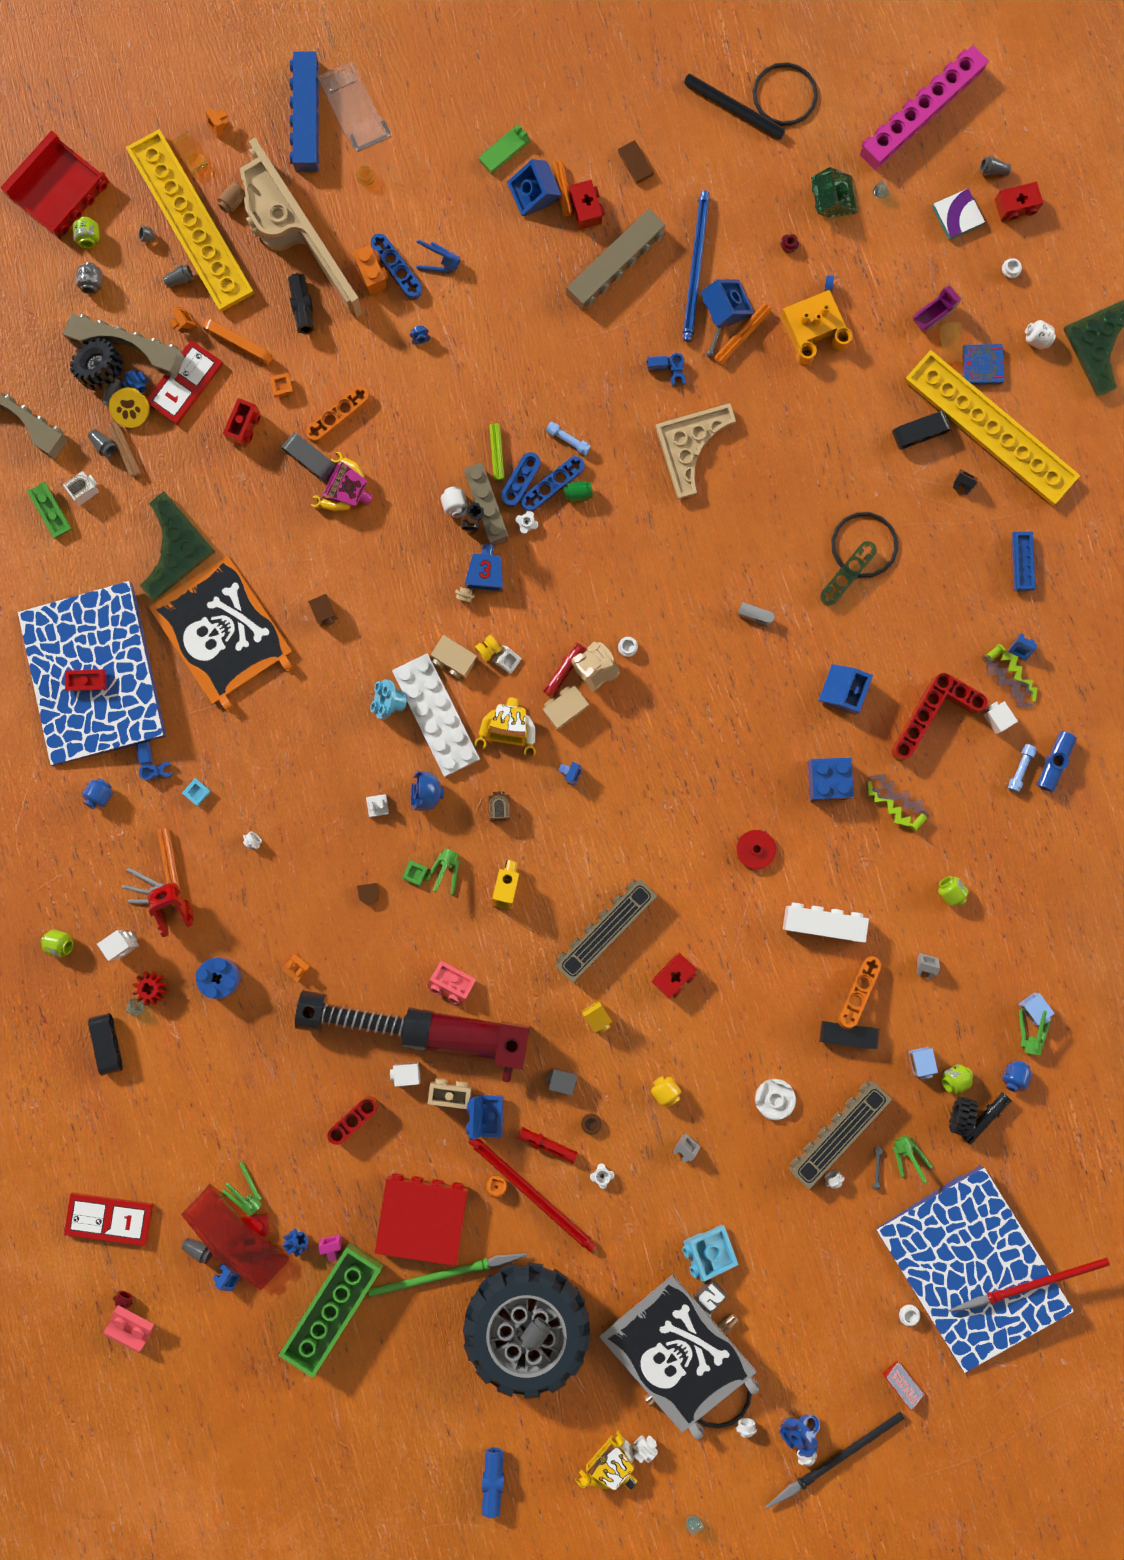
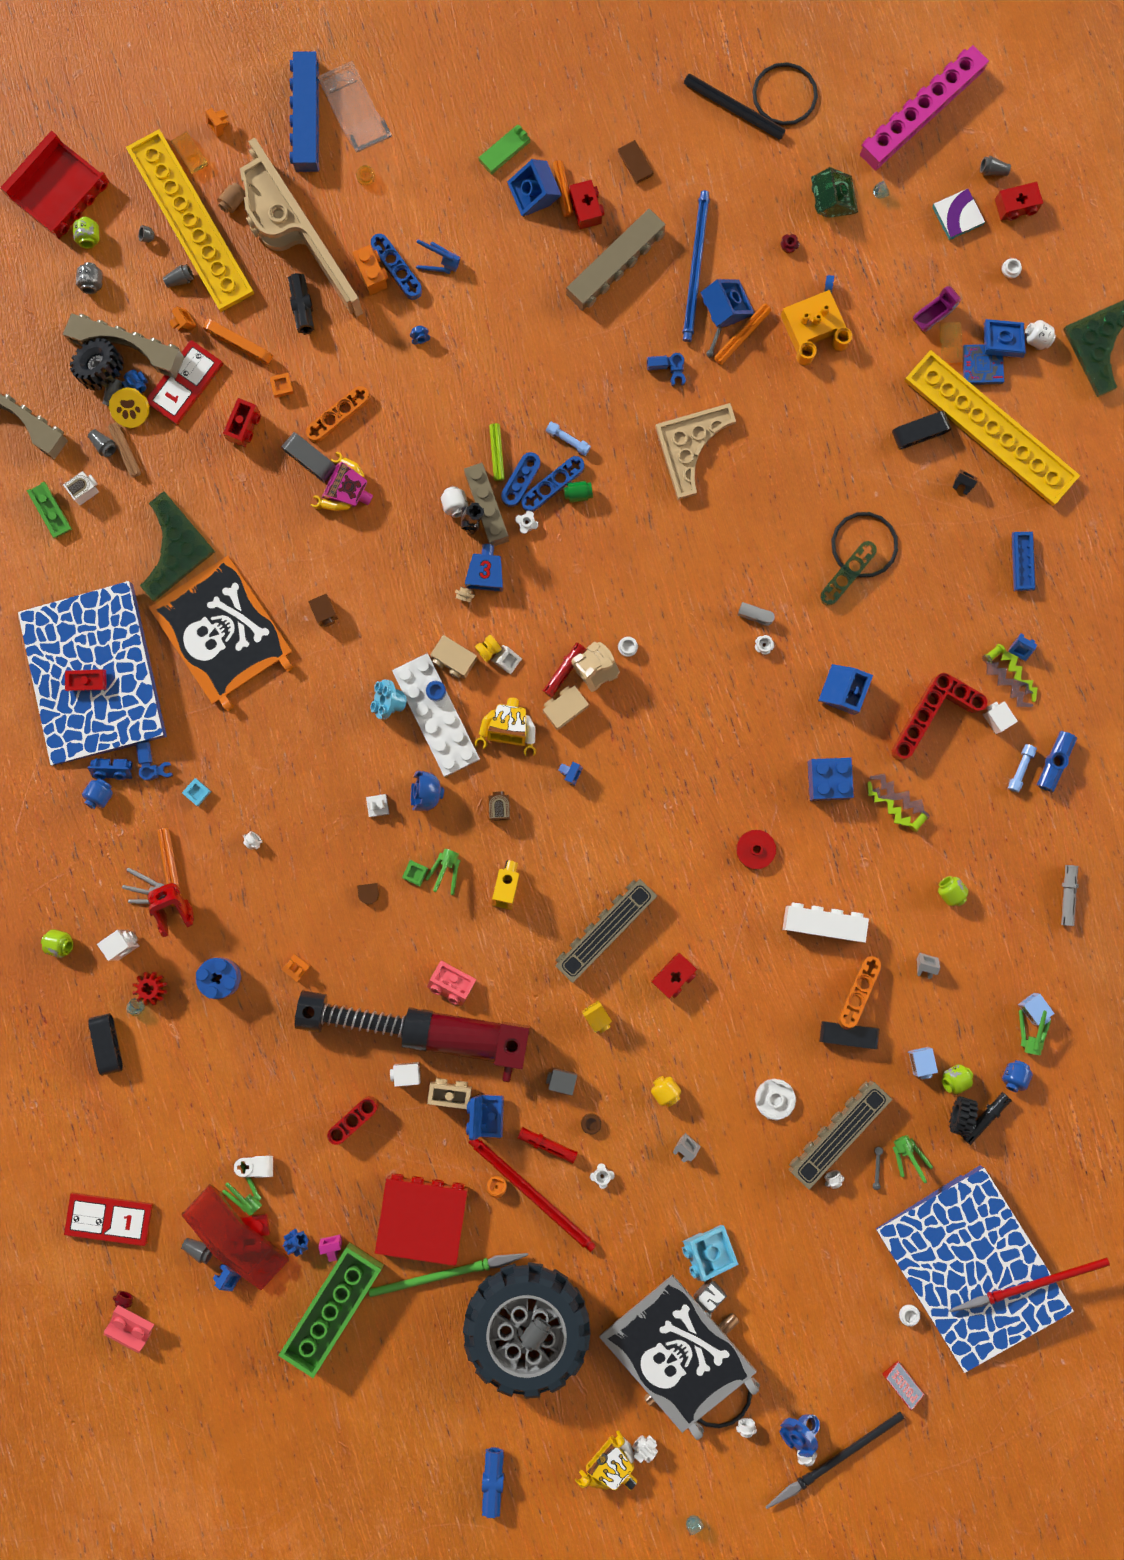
(102, 769): none -> blue hinge
(258, 1166): none -> white piece
(435, 690): none -> blue tile
(769, 644): none -> white plate
(1004, 338): none -> blue tile
(1069, 898): none -> light grey pin

